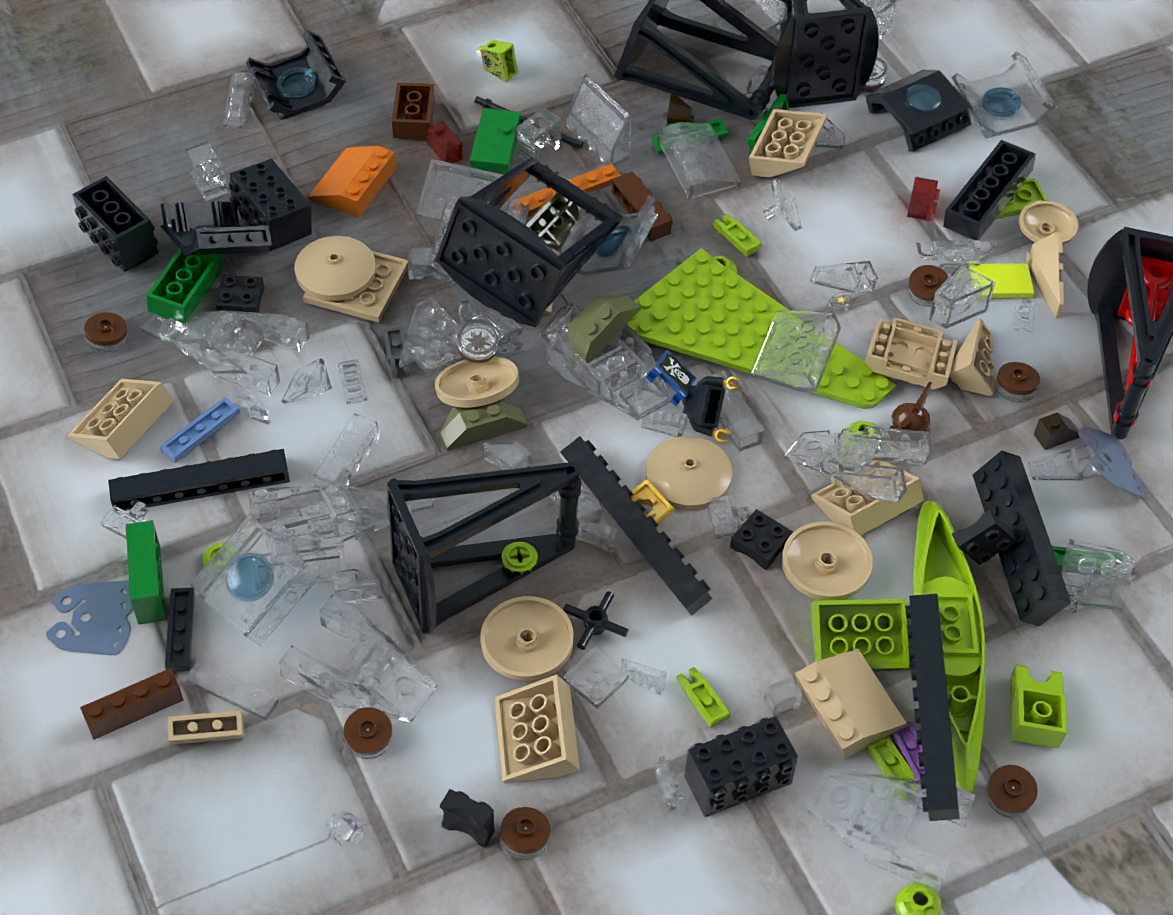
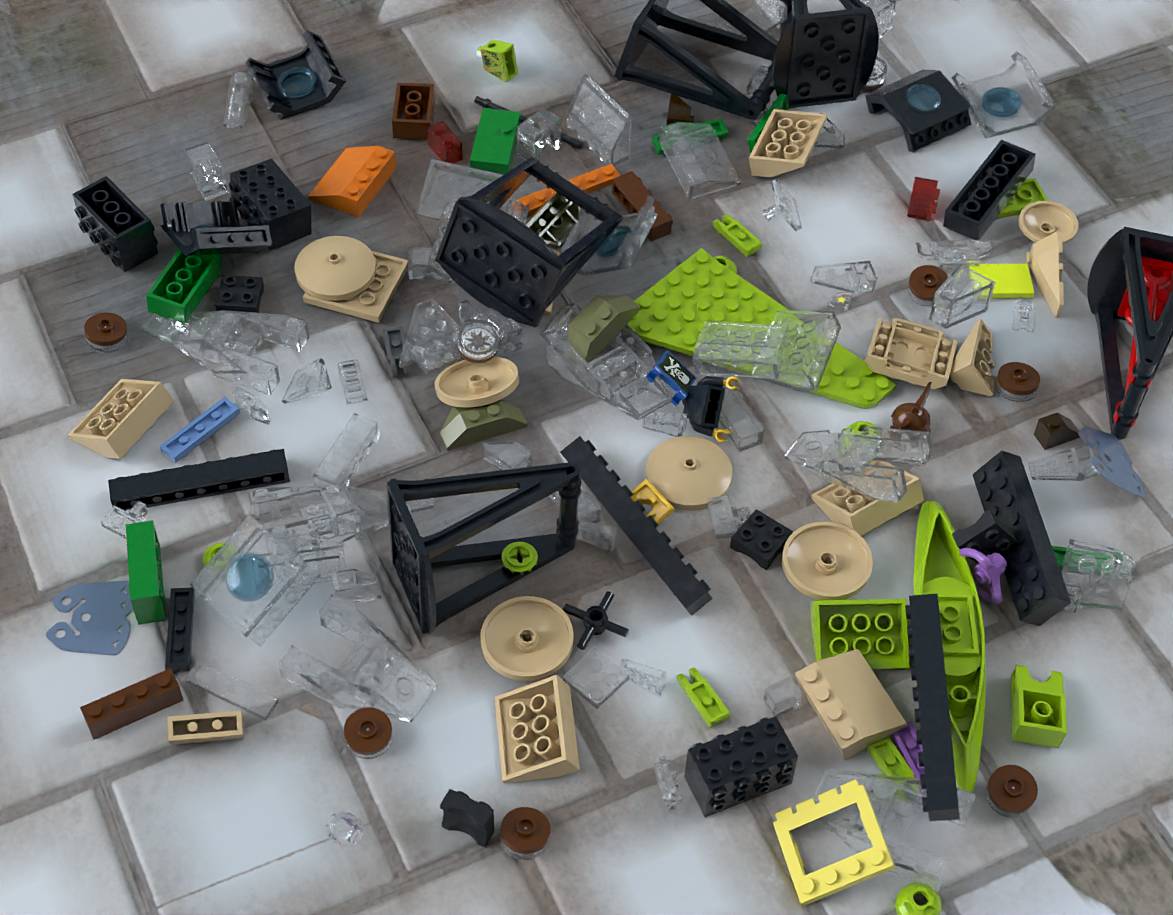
(740, 349): none -> clear slope
(844, 872): none -> light yellow hinge
(987, 573): none -> medium lavender piece

